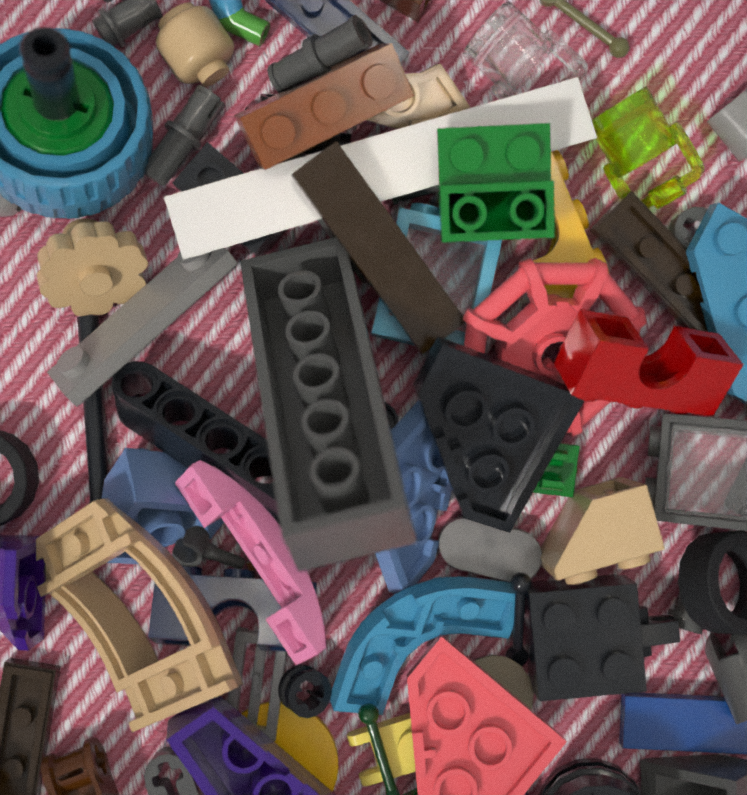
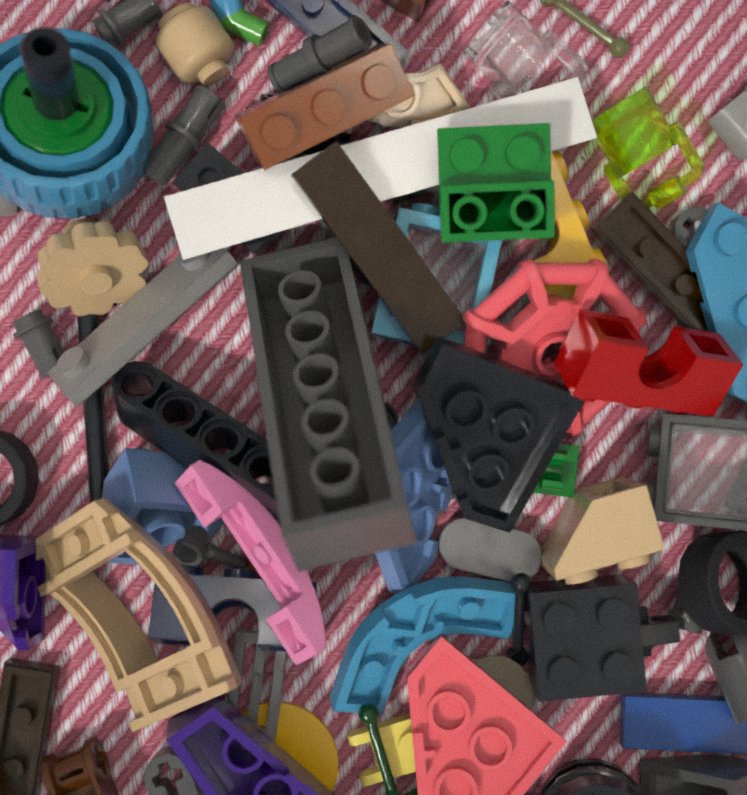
(39, 340): none -> dark grey pin
(318, 698): black bush -> none

